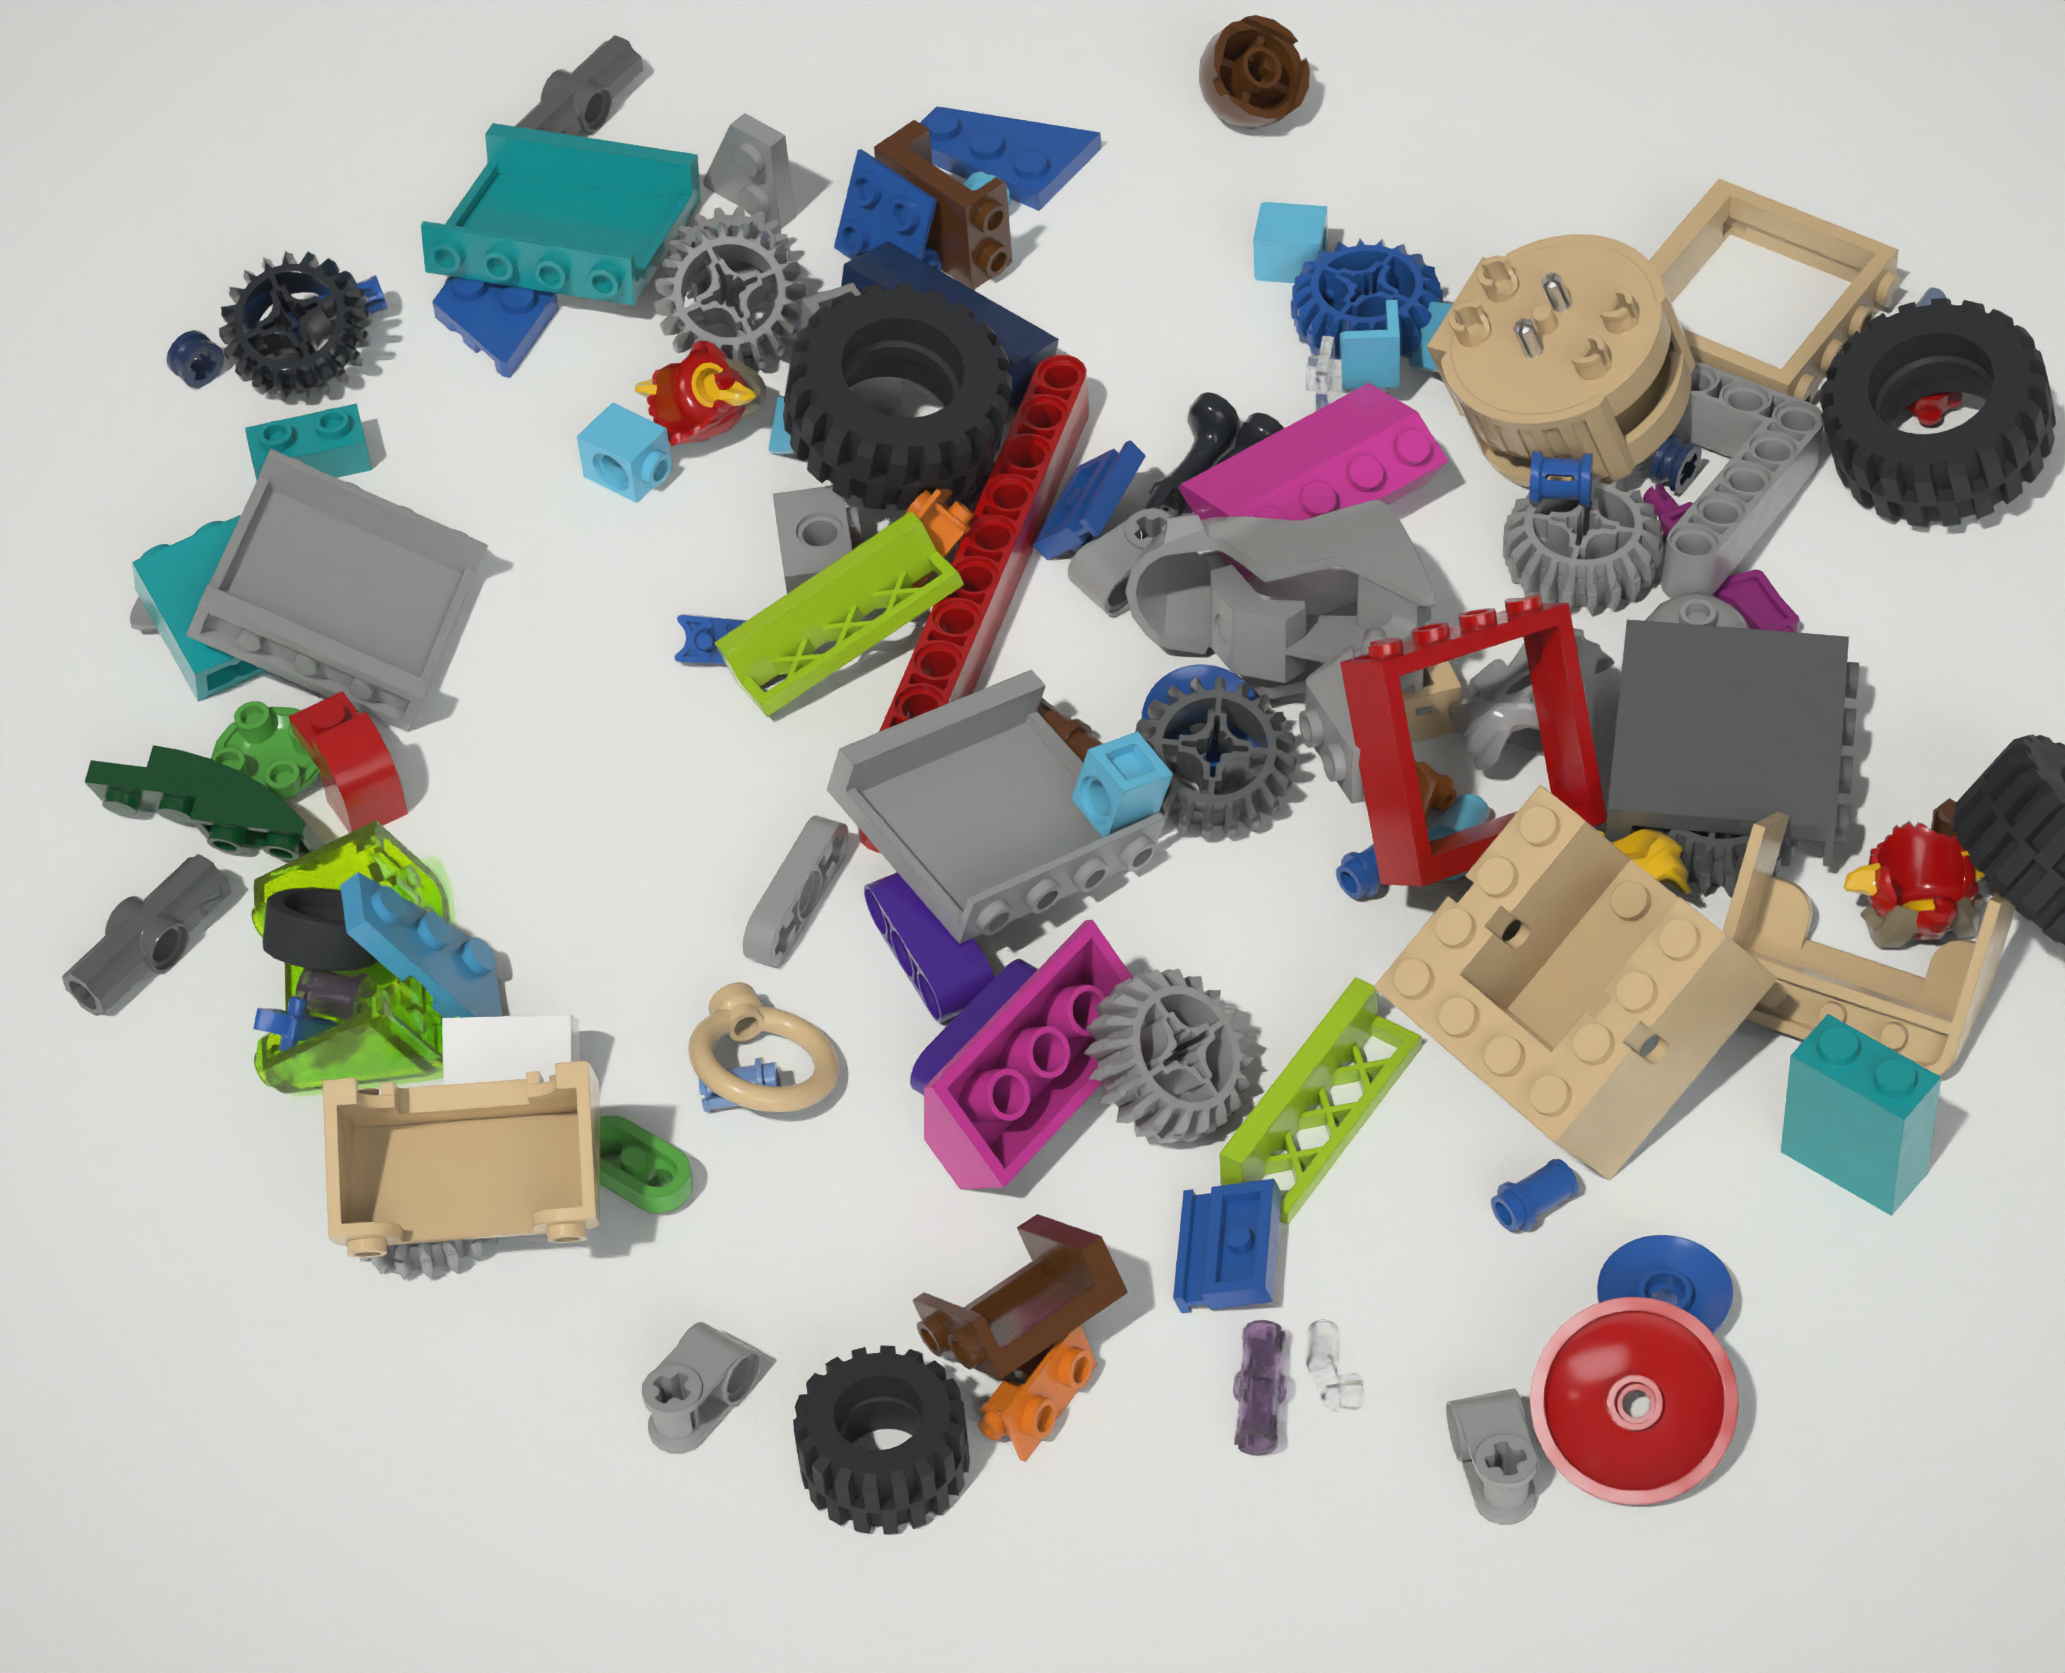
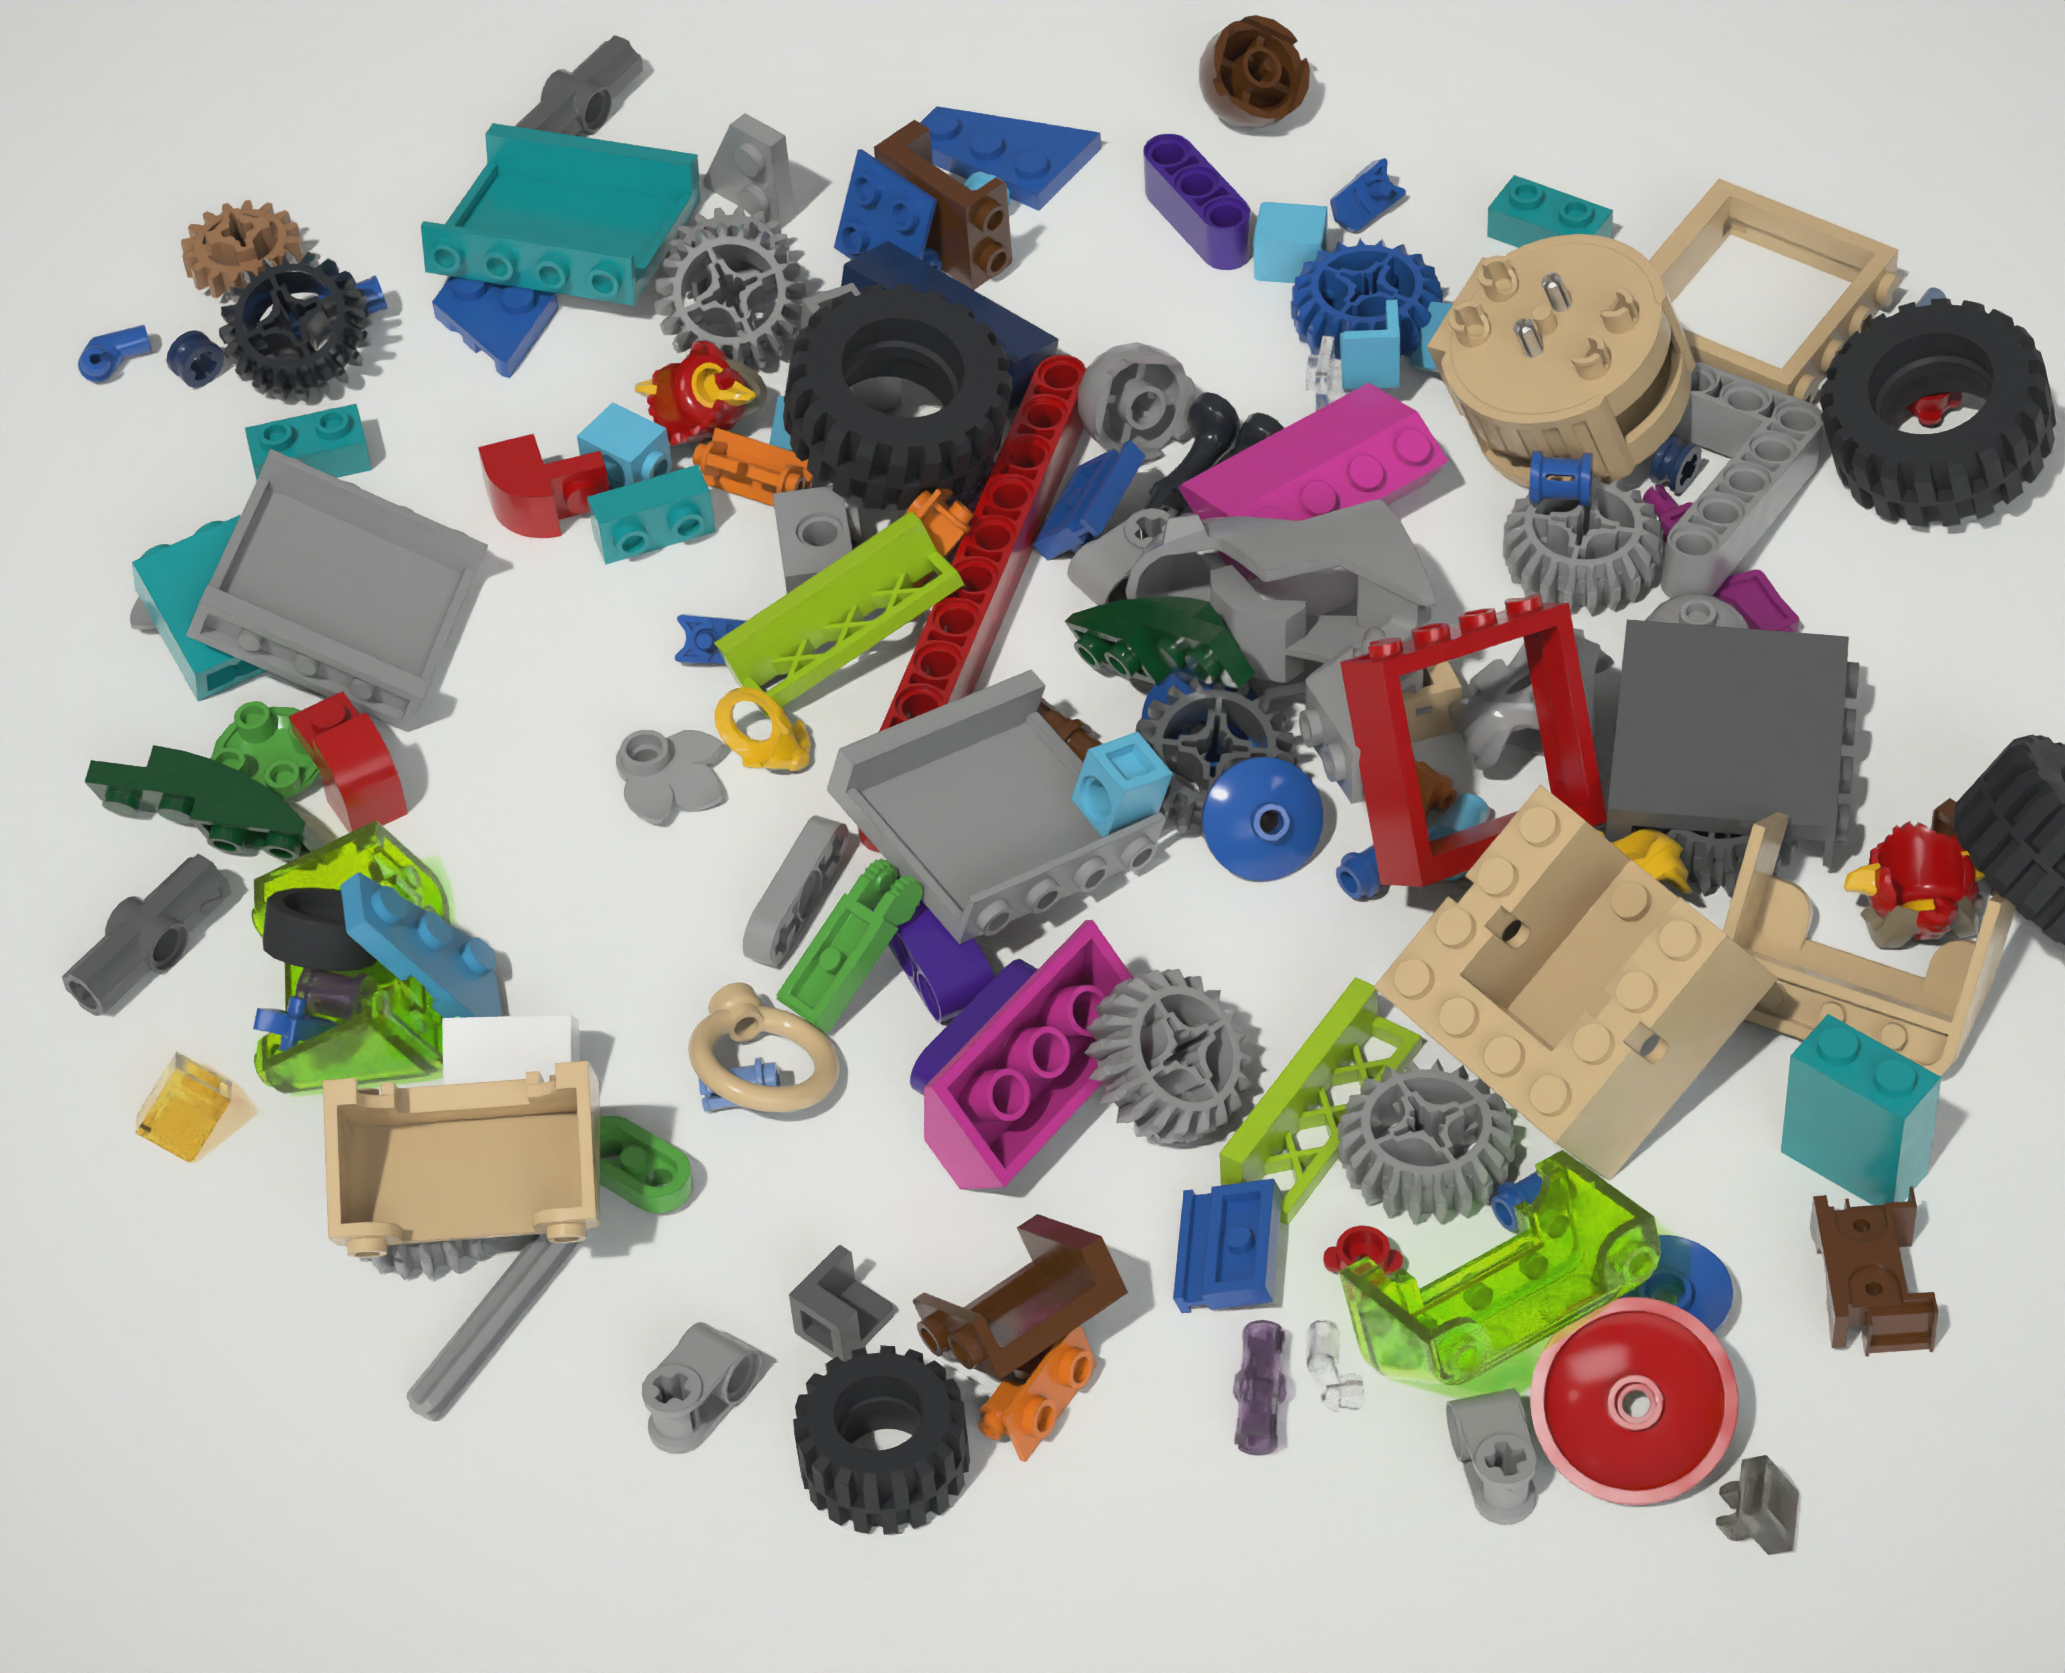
(108, 350): none -> blue arm
(183, 1107): none -> clear yellow panel
(237, 242): none -> medium nougat gear
(486, 1326): none -> light grey axle
(536, 495): none -> red brick
(651, 514): none -> teal piece
(668, 772): none -> light grey plate
(750, 467): none -> orange hinge
(784, 749): none -> yellow piece
(836, 1309): none -> dark grey panel
(850, 944): none -> bright green hinge
(1136, 397): none -> light grey cylinder
(1158, 636): none -> dark green slope
(1197, 201): none -> dark purple beam
(1234, 813): none -> blue dish
(1361, 1243): none -> red plate
(1365, 197): none -> blue piece
(1416, 1160): none -> light grey gear
(1535, 212): none -> teal piece
(1573, 1255): none -> clear neon green windscreen
(1763, 1505): none -> clear smoke tile
(1868, 1276): none -> reddish brown piece

